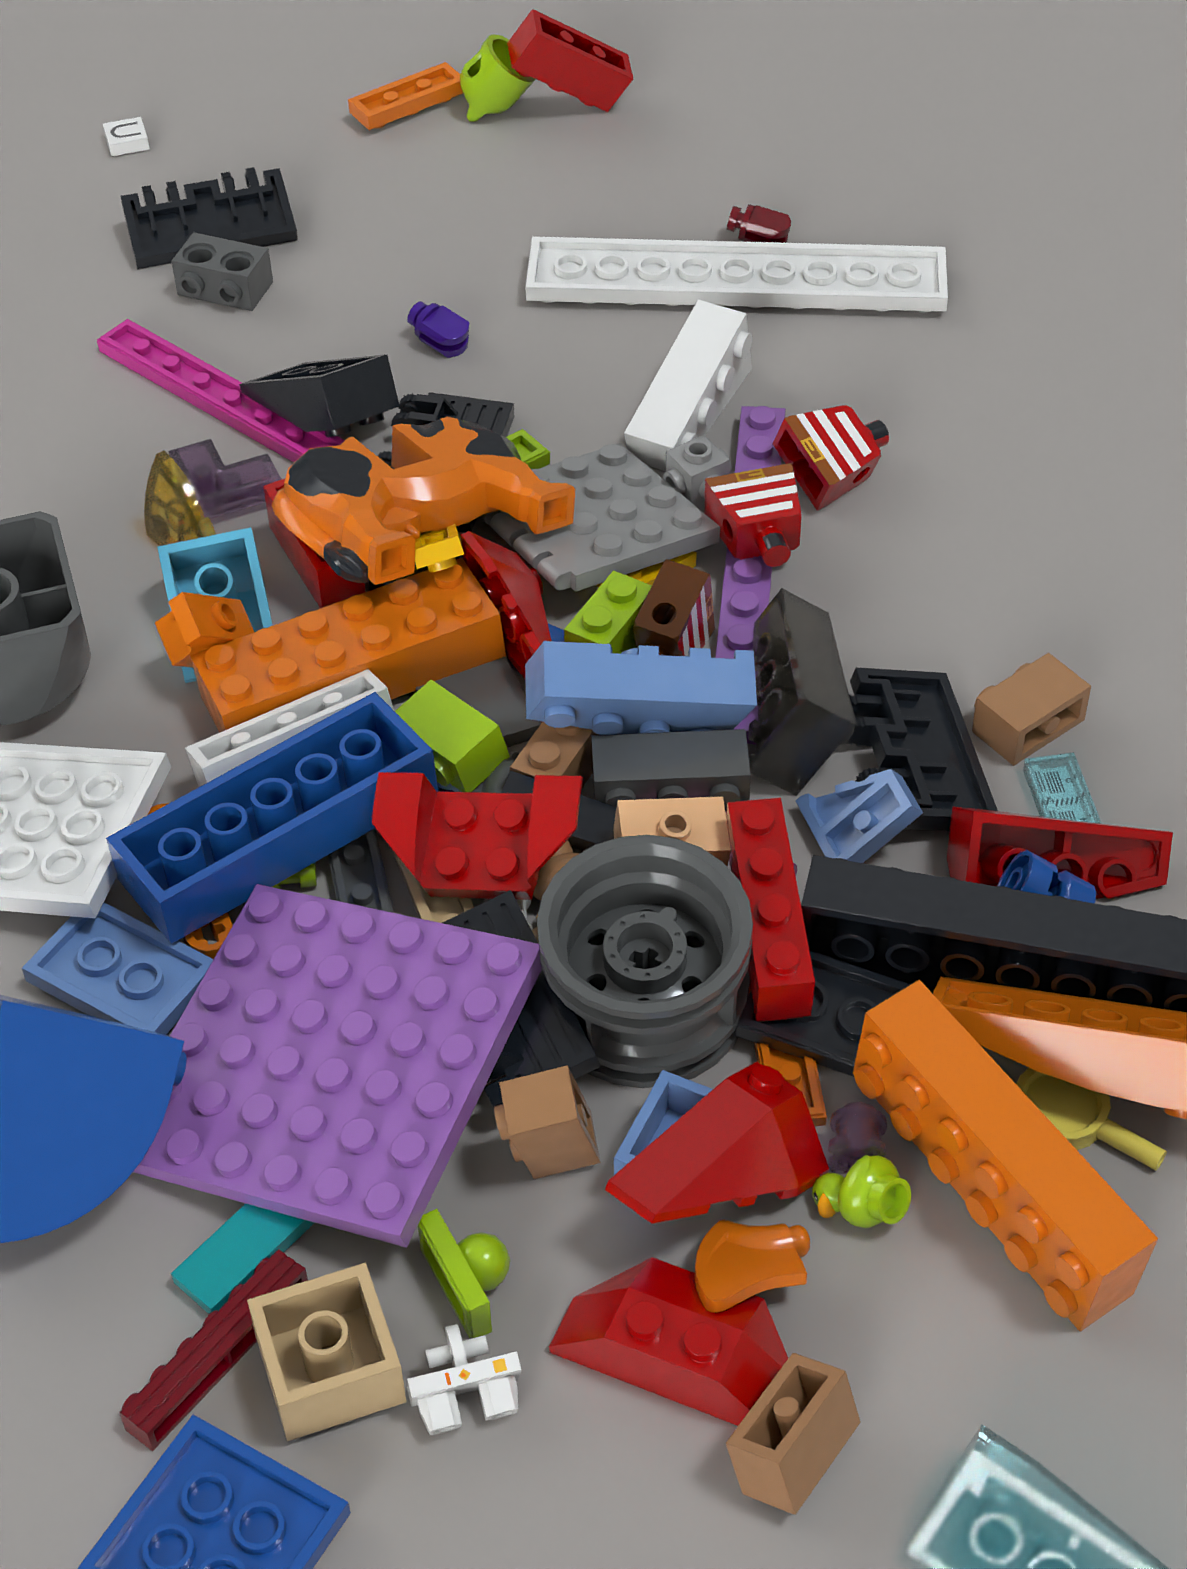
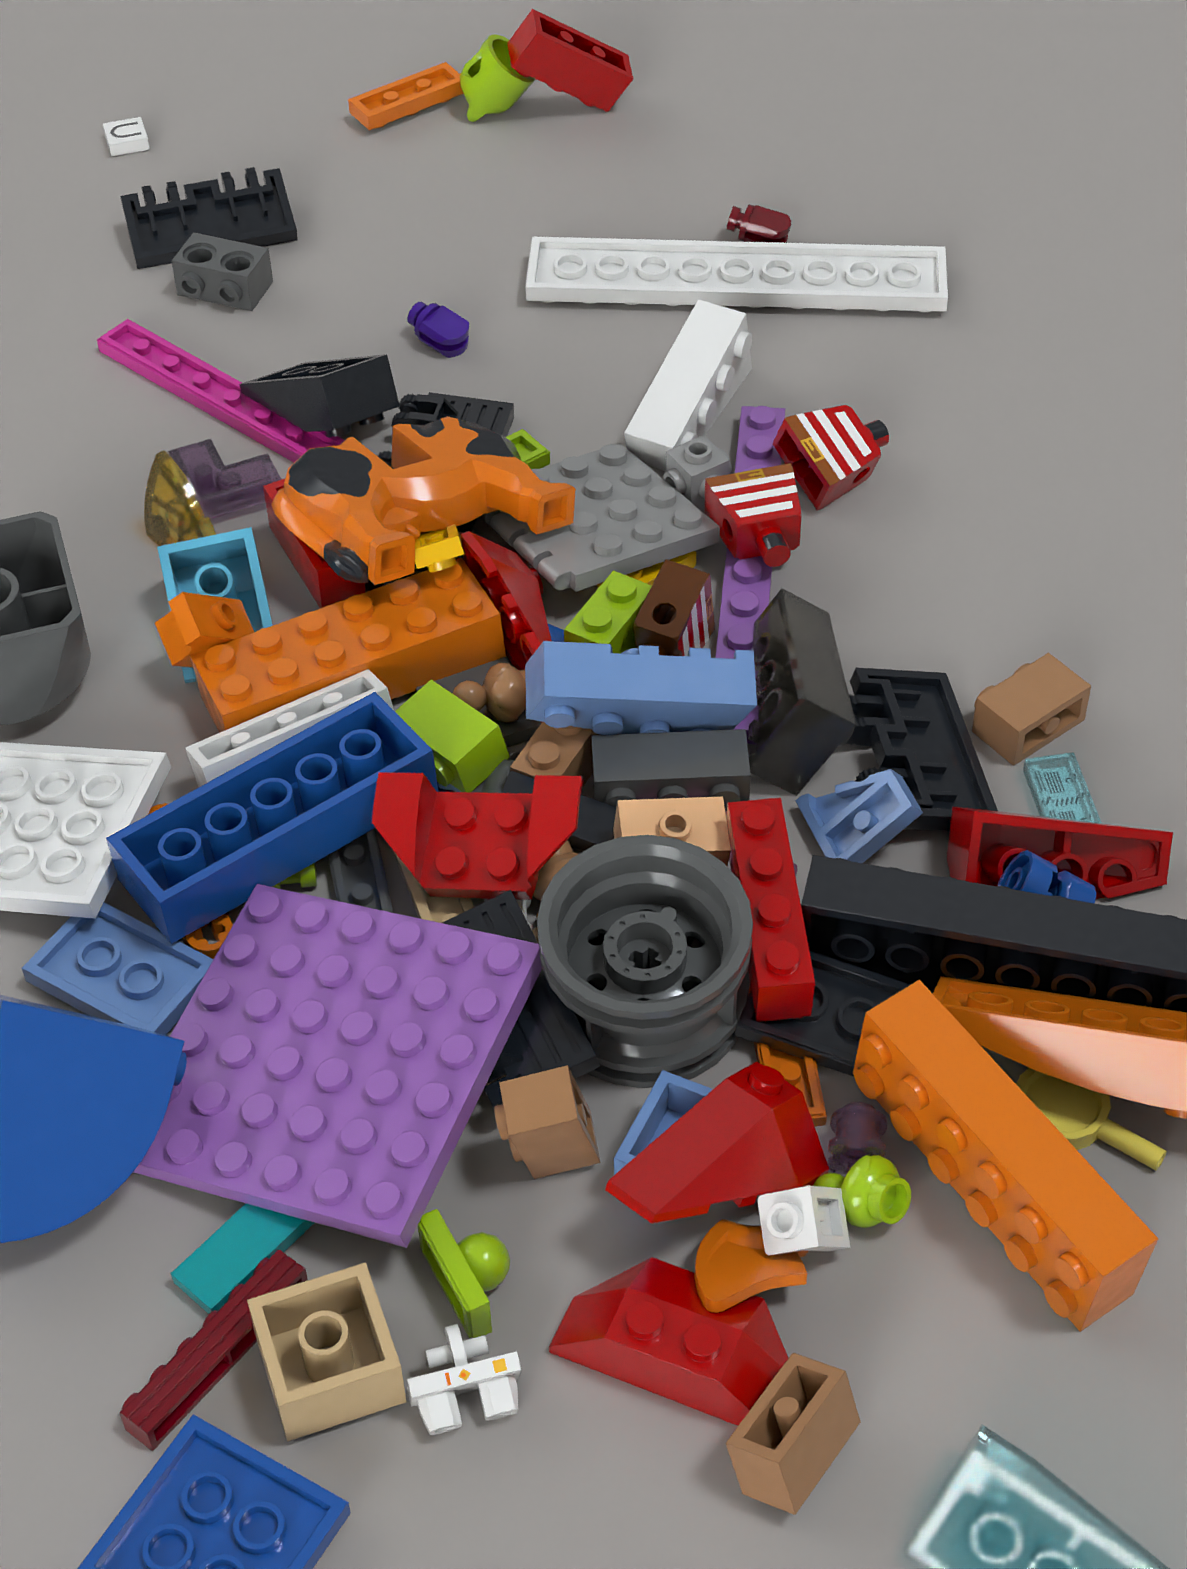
(501, 692): none -> medium nougat animal
(803, 1220): none -> white bracket

